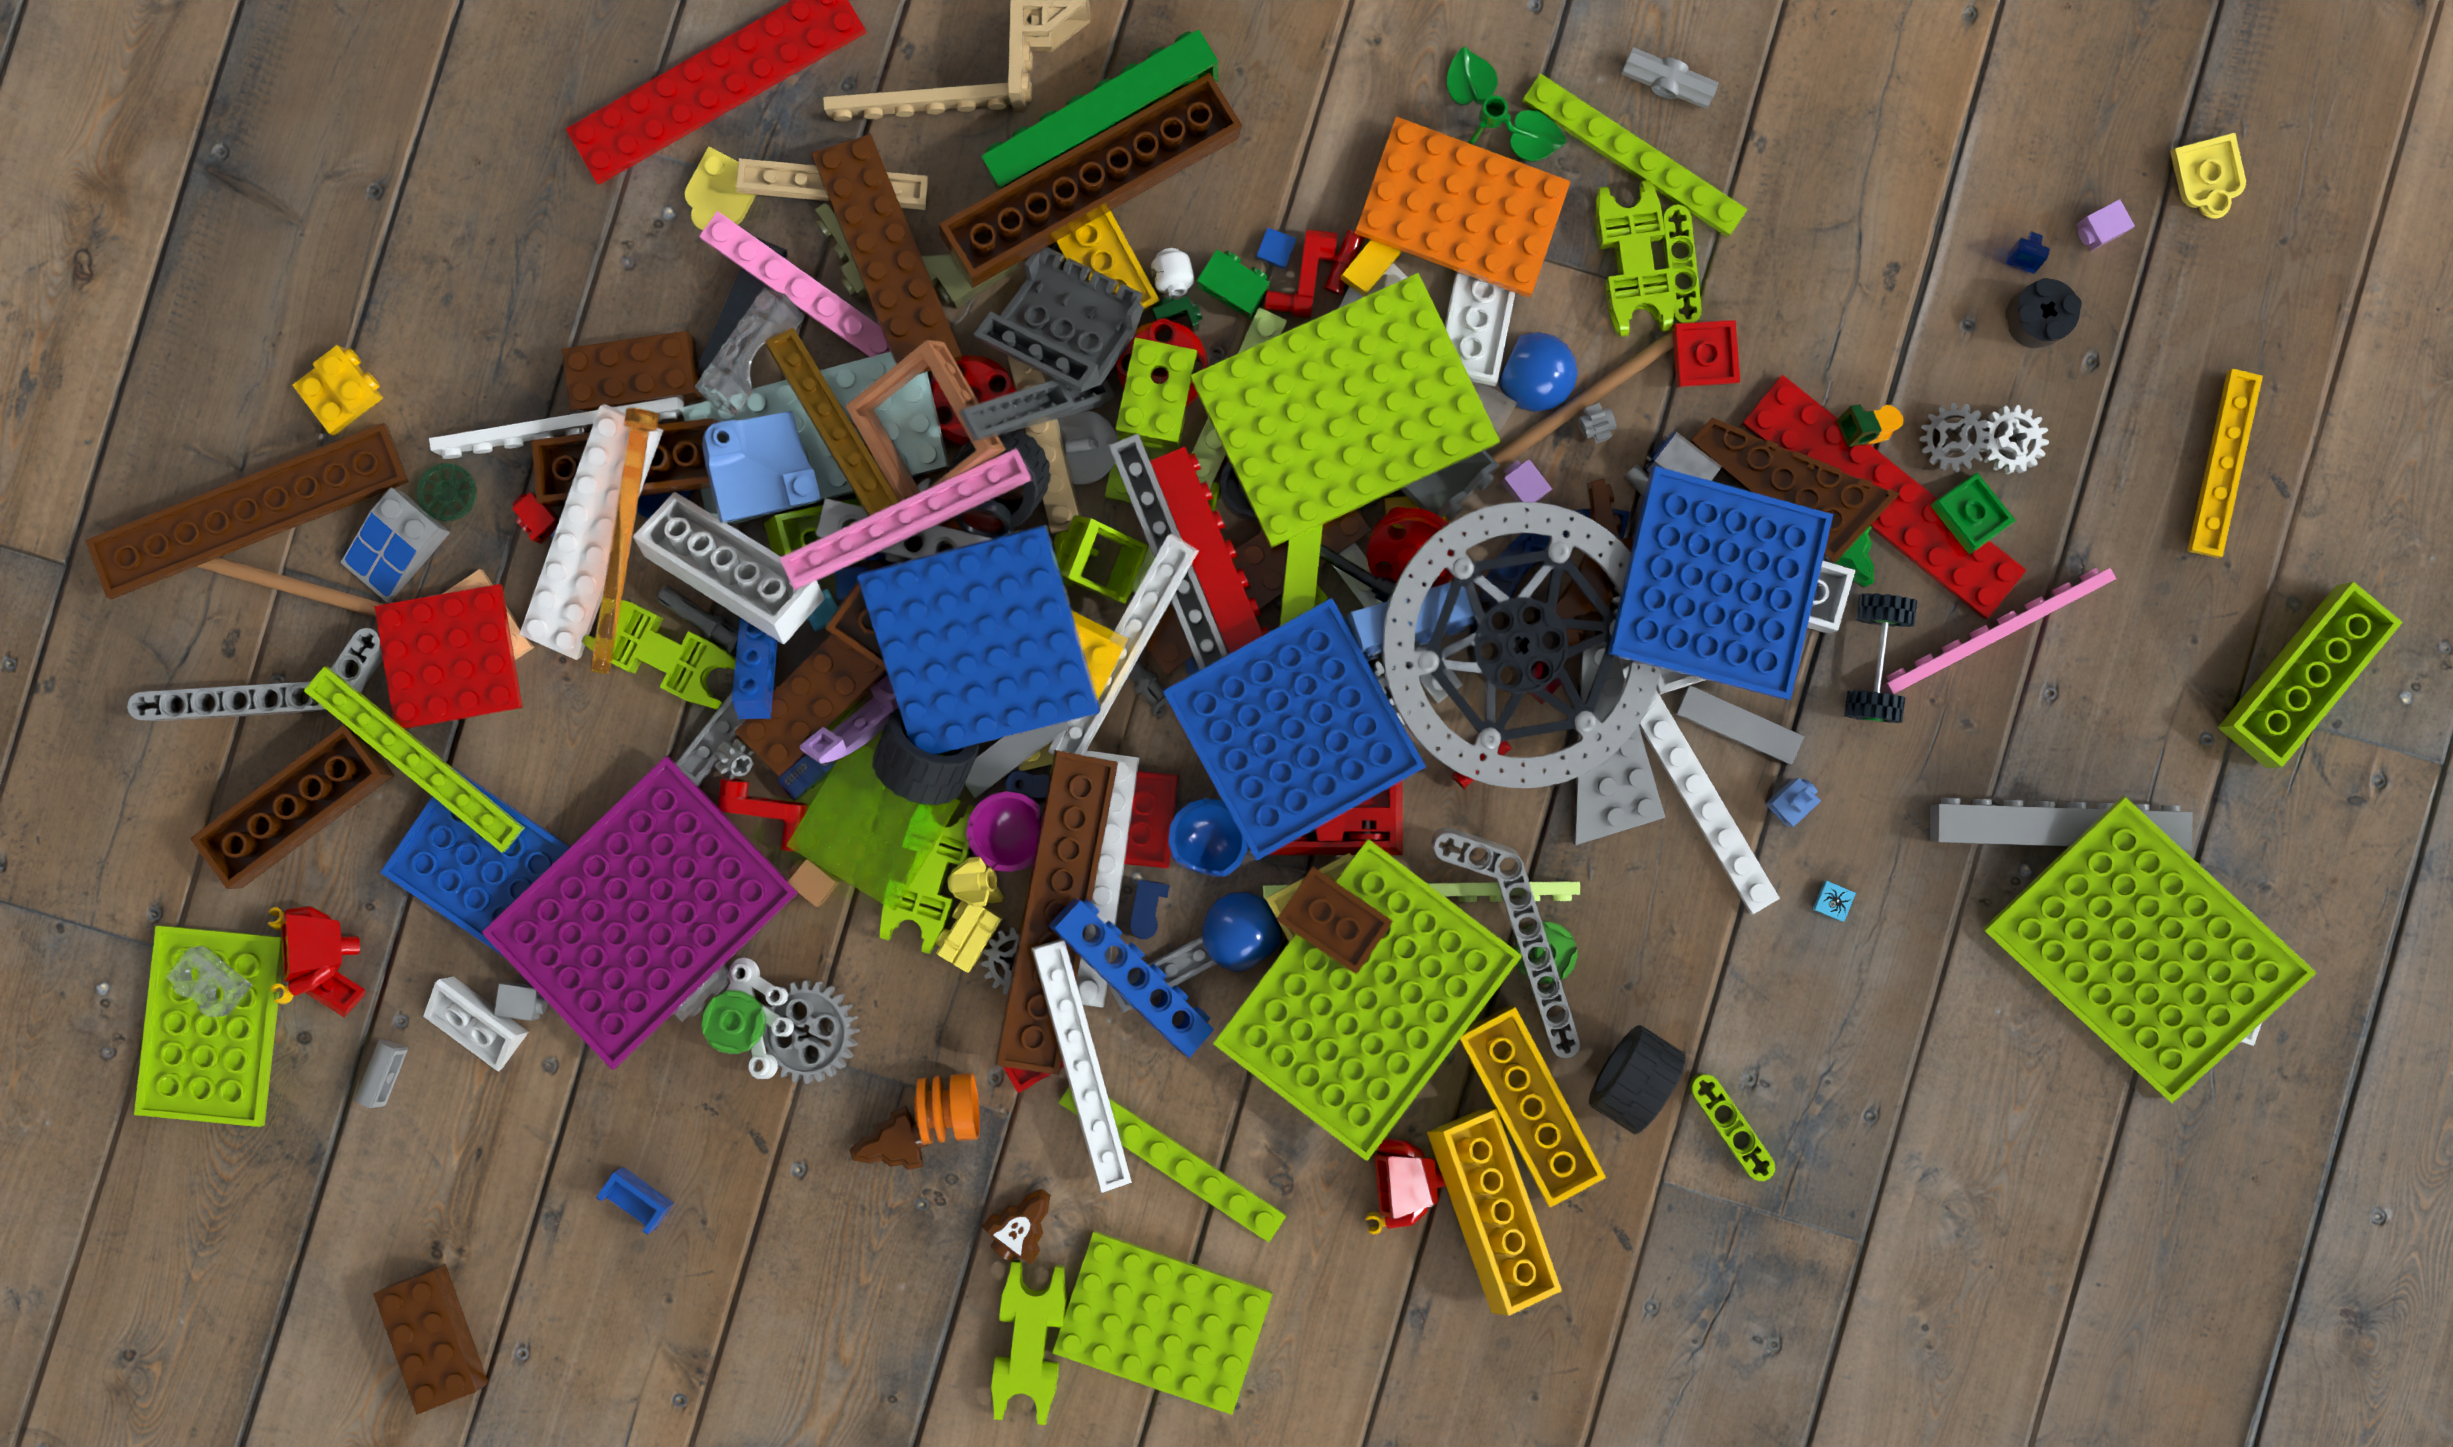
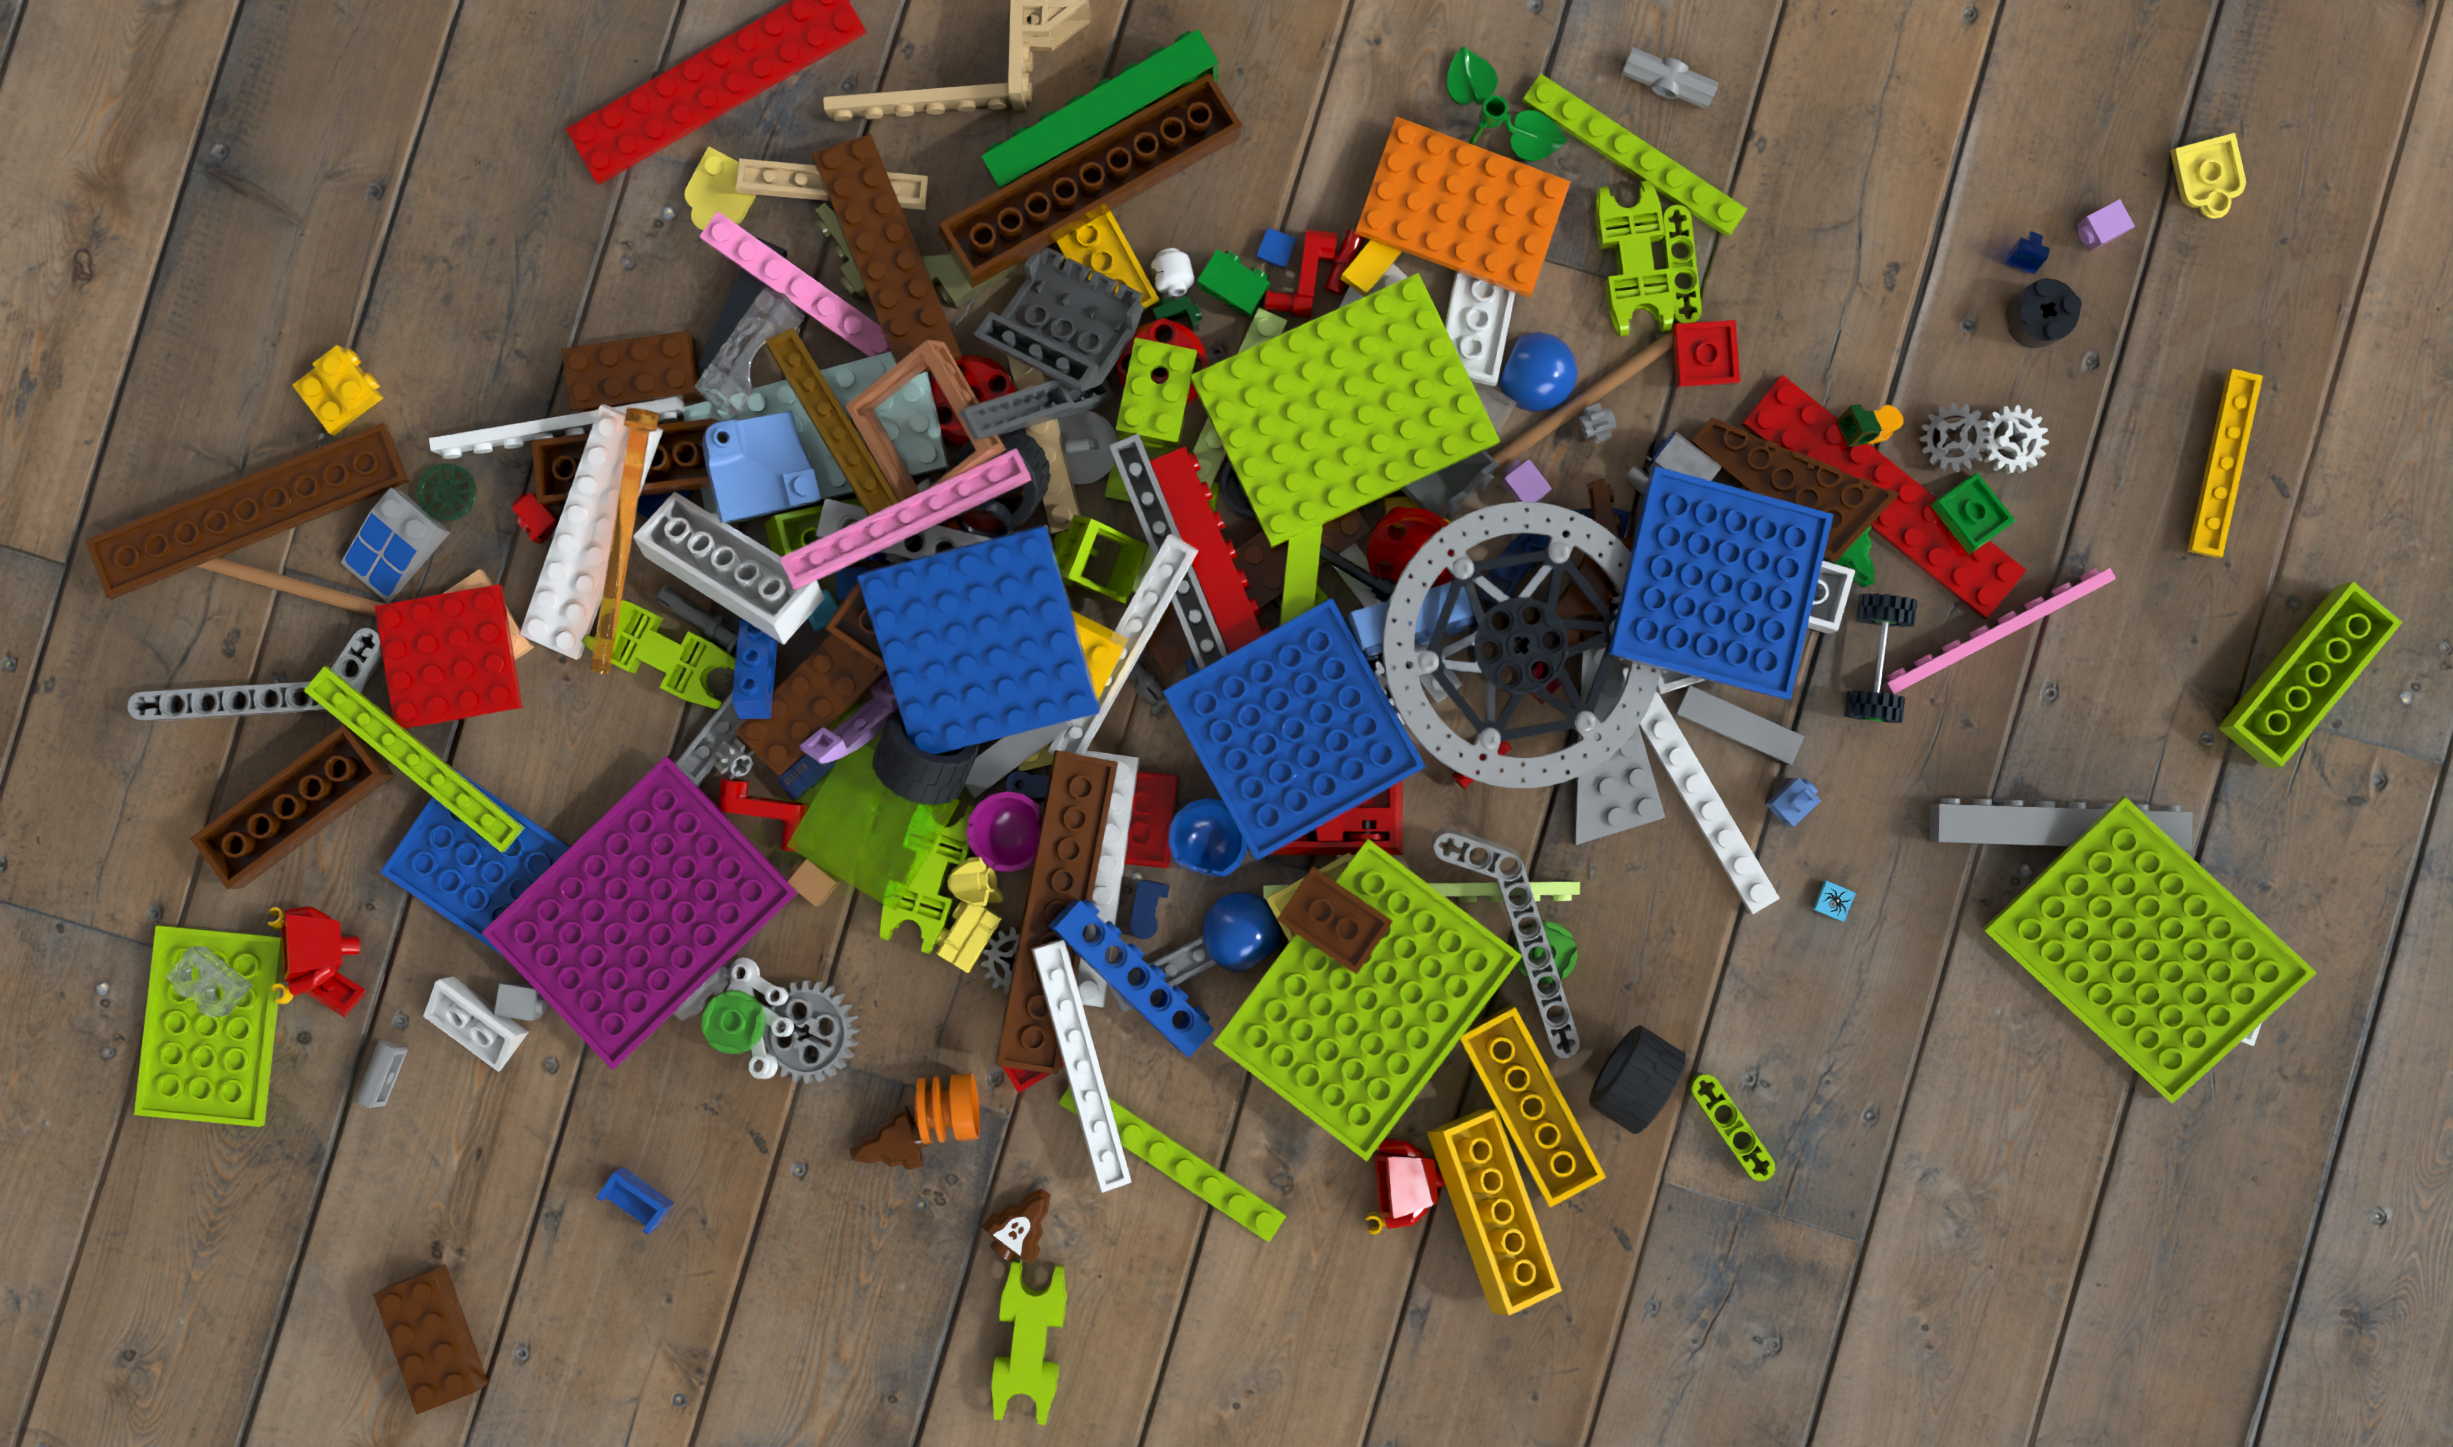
(1163, 1322): lime plate -> none

